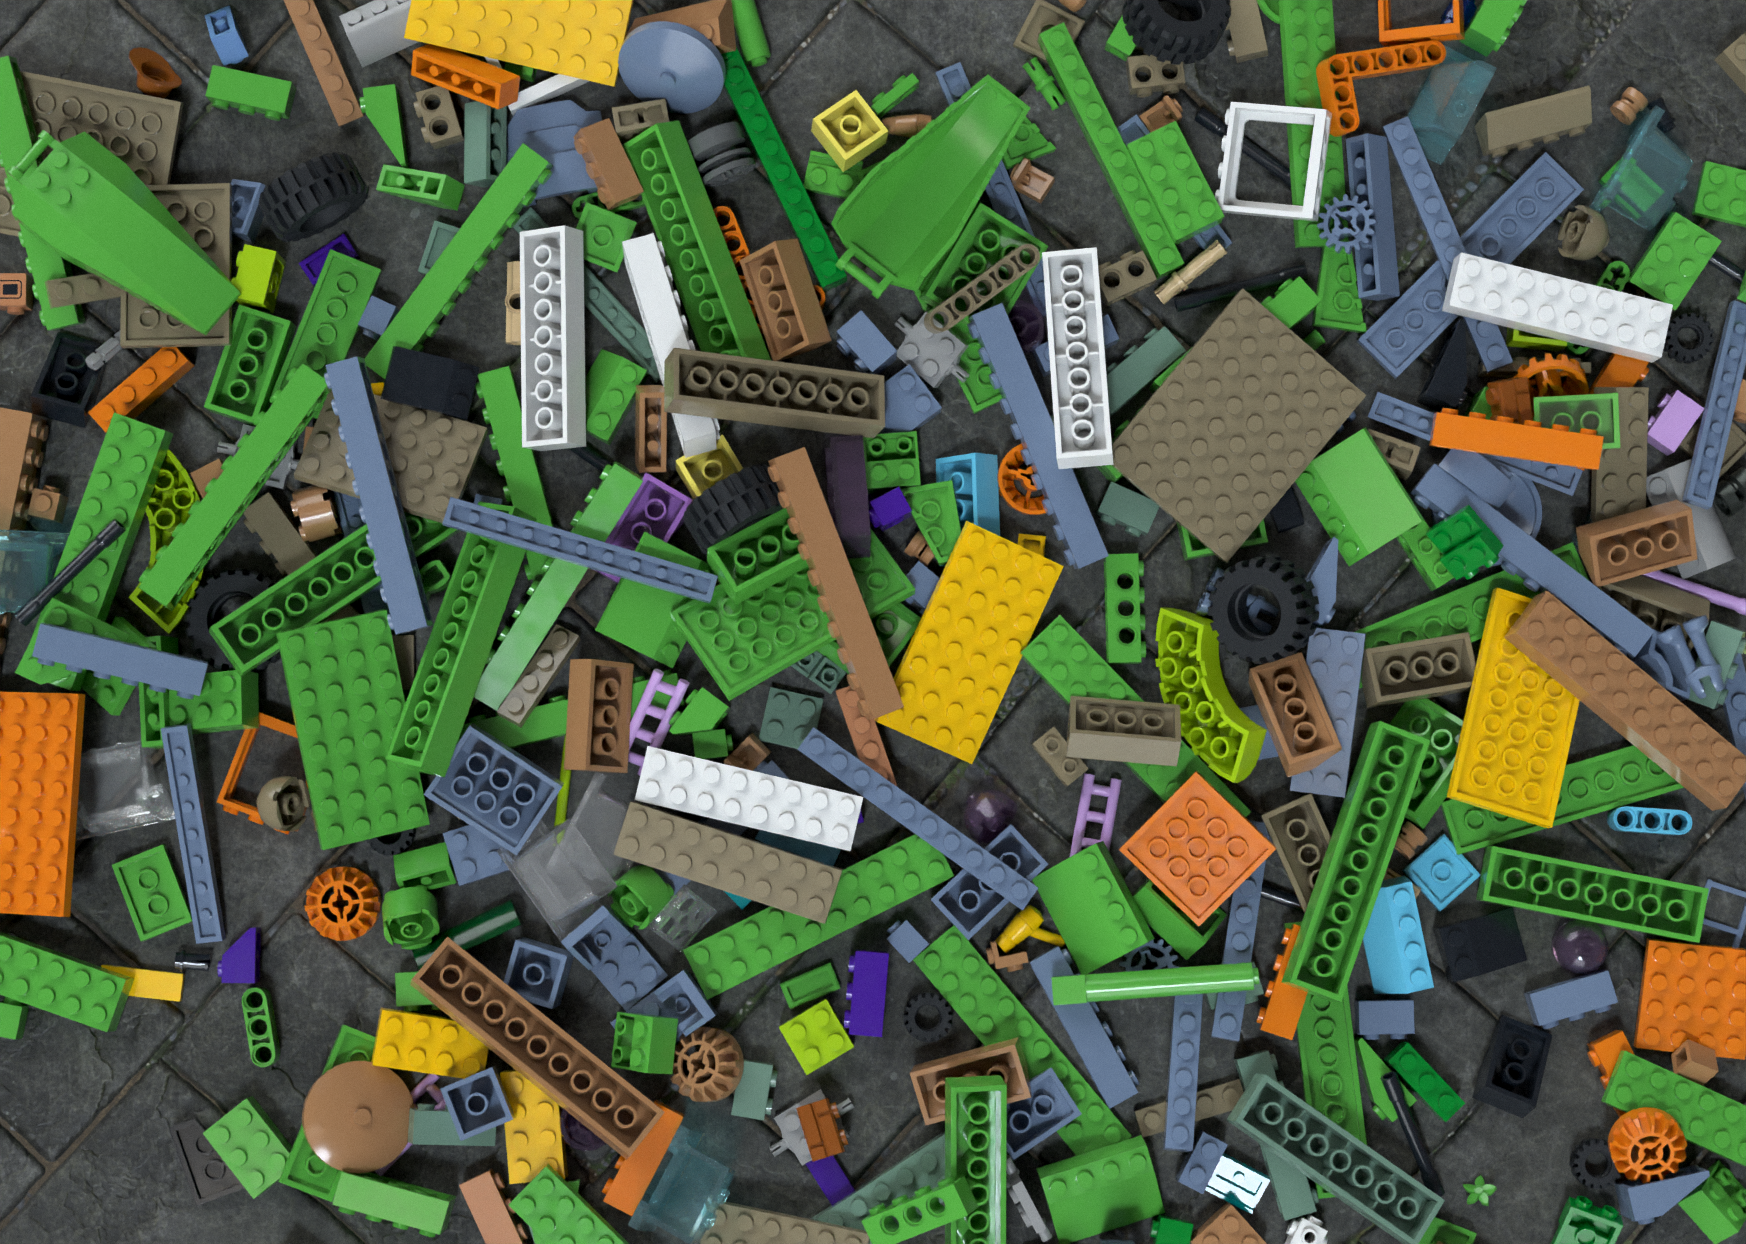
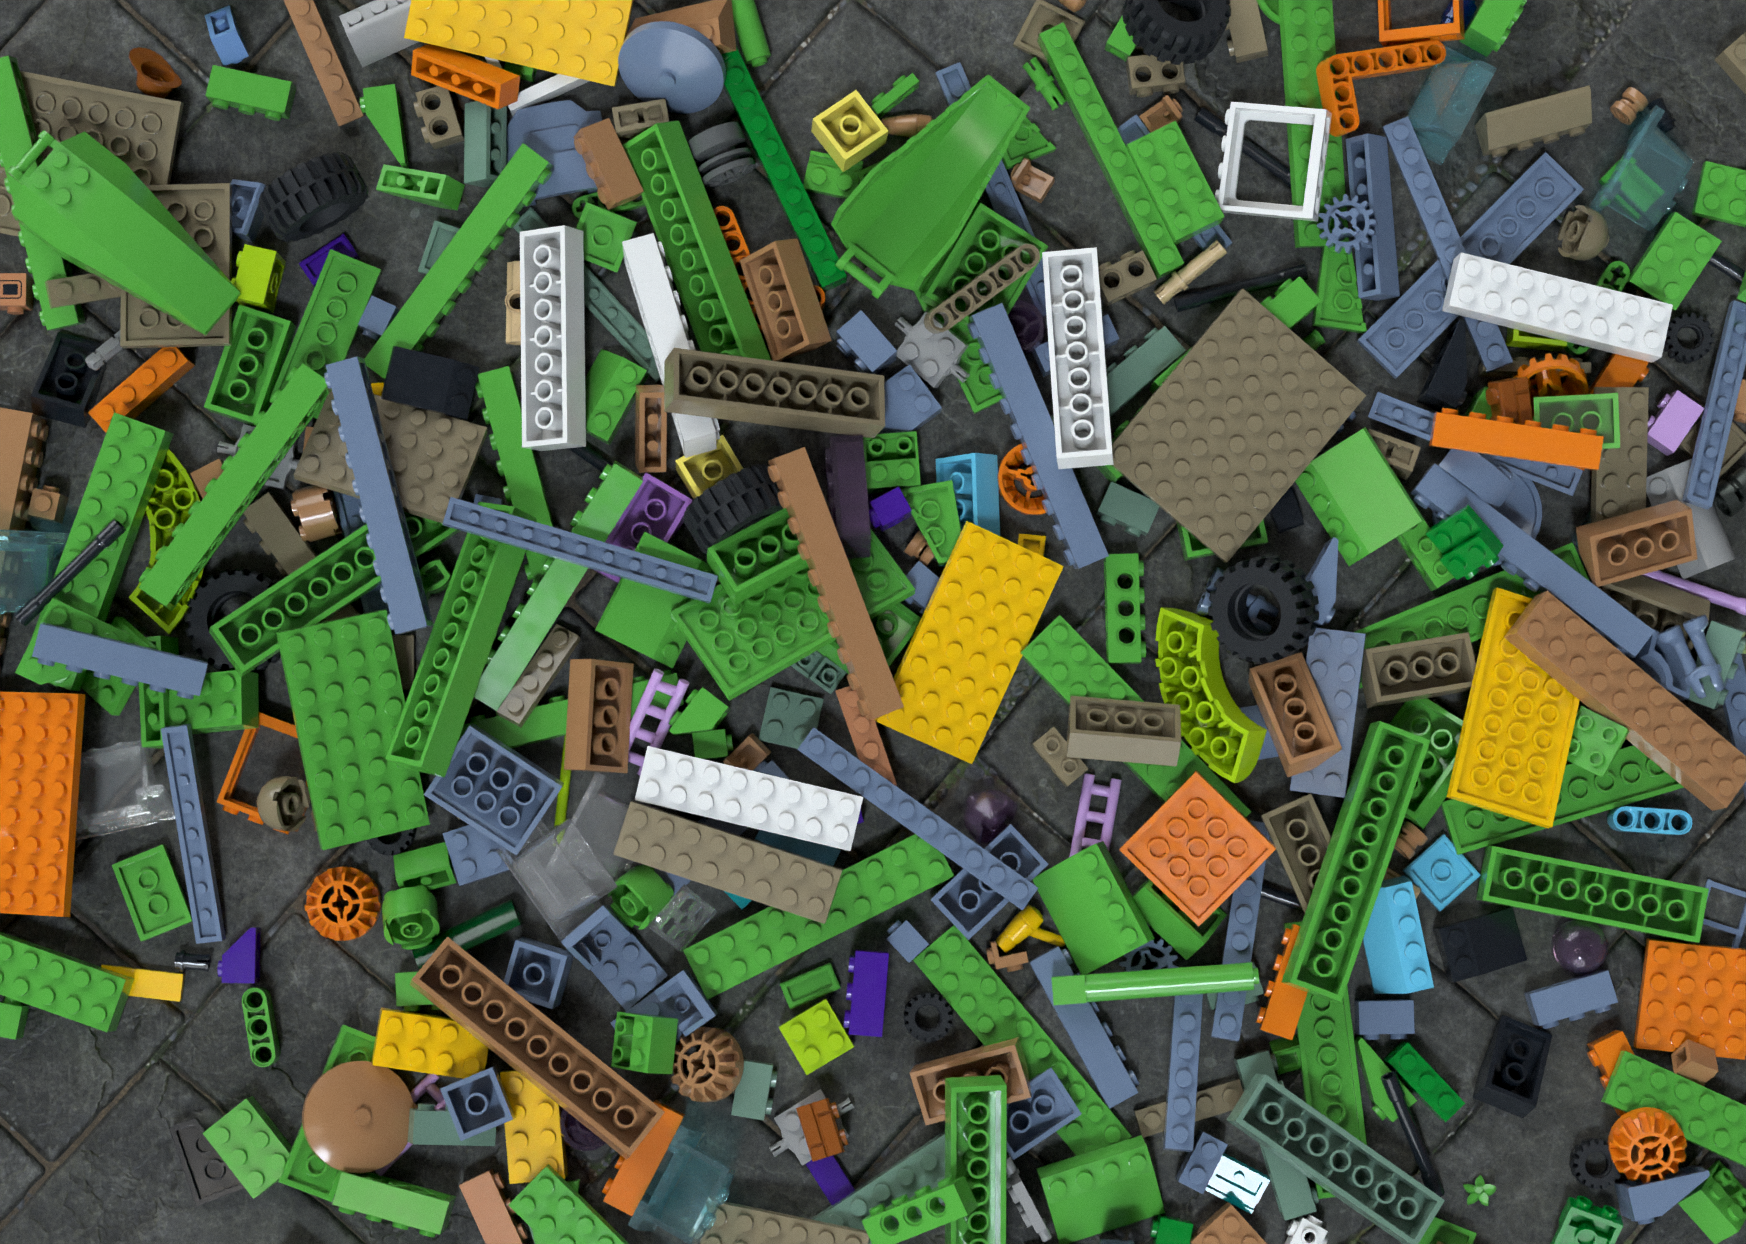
(1286, 1053): none -> bright green slope
(1595, 742): none -> bright green bracket

